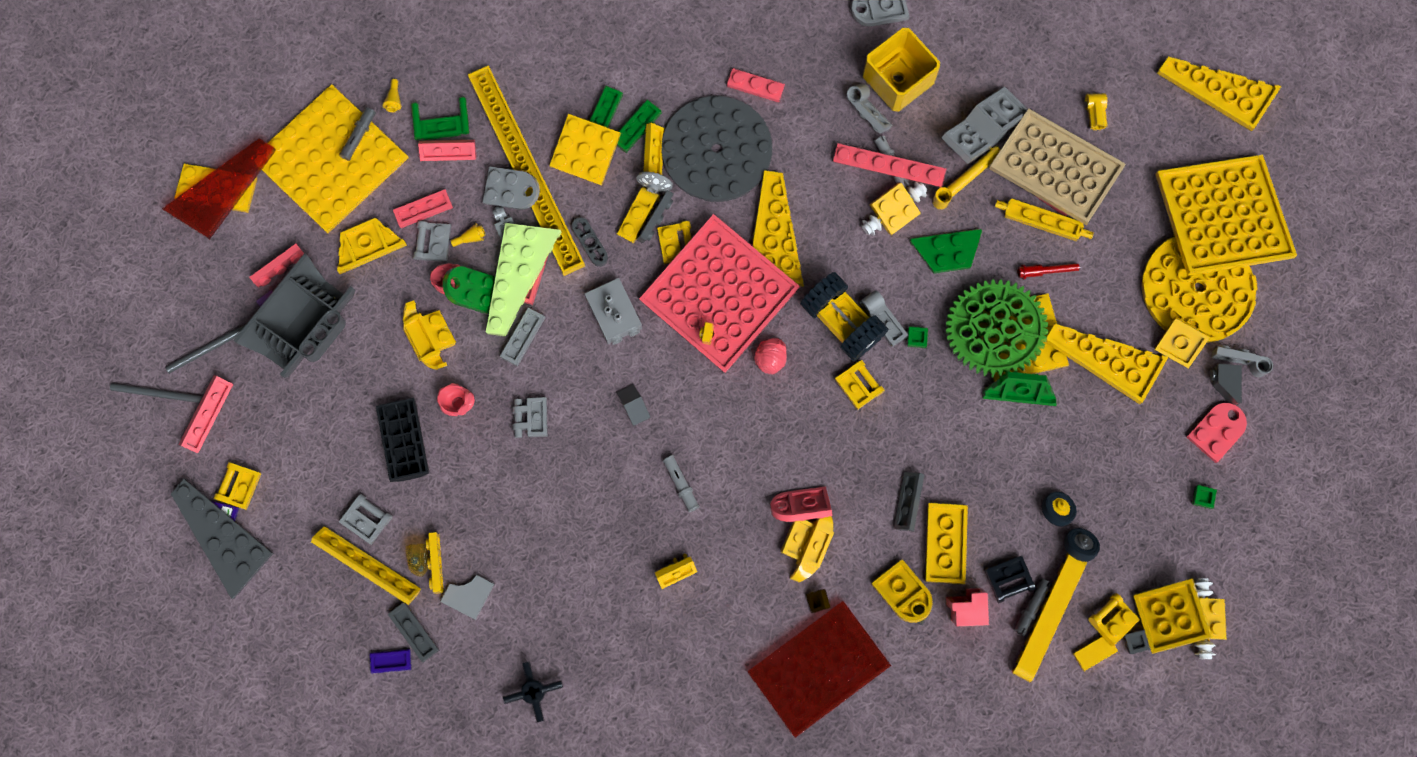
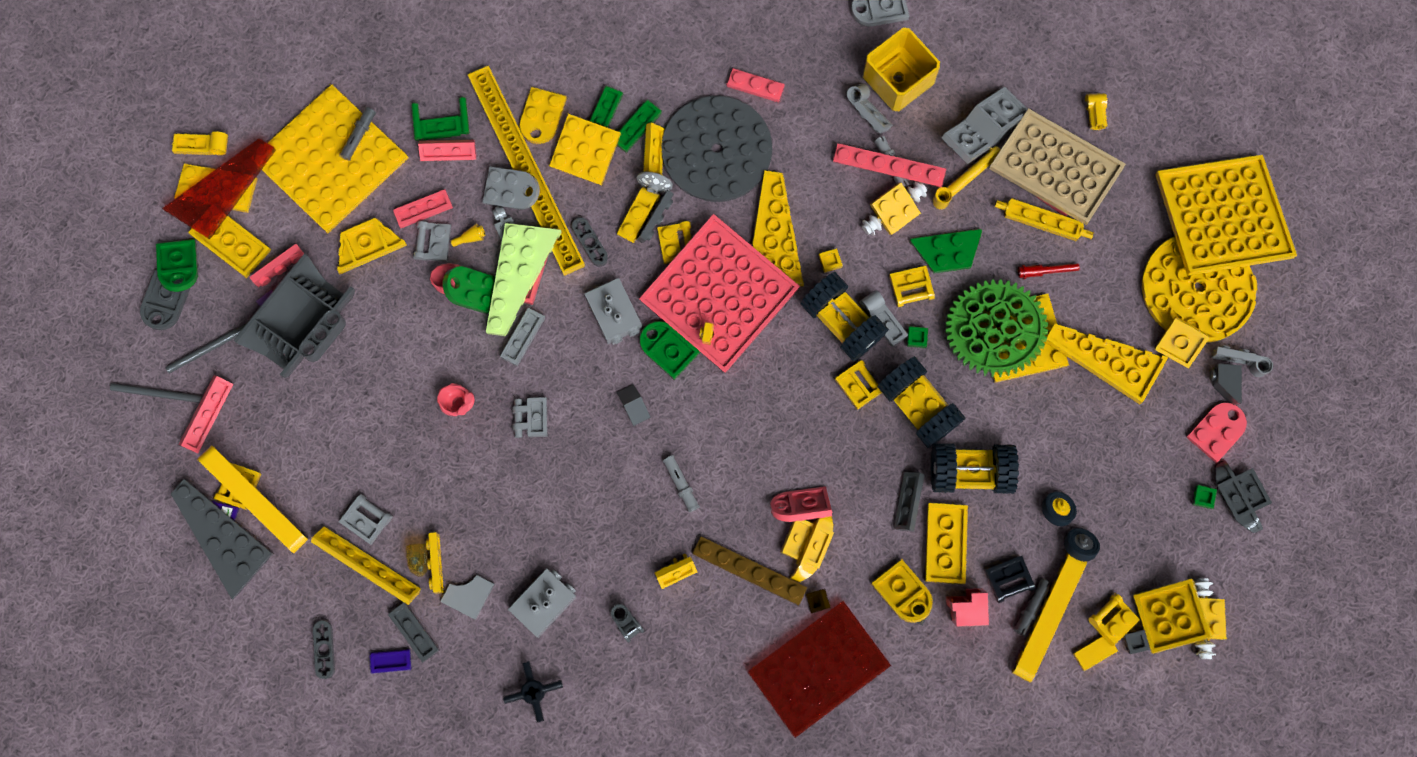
(162, 303): none -> dark grey plate
(176, 262): none -> green plate
(200, 144): none -> yellow plate
(235, 246): none -> yellow plate
(252, 499): none -> yellow beam
(327, 634): none -> dark grey beam
(392, 100): yellow cone -> none
(402, 440): black piece -> none
(427, 335): yellow plate -> none
(542, 113): none -> yellow plate
(543, 602): none -> light grey piece
(626, 623): none -> dark grey piece
(668, 349): none -> green plate
(750, 571): none -> pearl gold plate
(771, 355): coral hair -> none
(830, 260): none -> yellow plate
(910, 280): none -> yellow plate
(921, 402): none -> plate
(974, 468): none -> black plate
(1022, 389): green wing -> none
(1224, 91): yellow wing -> none
(1242, 494): none -> dark grey plate

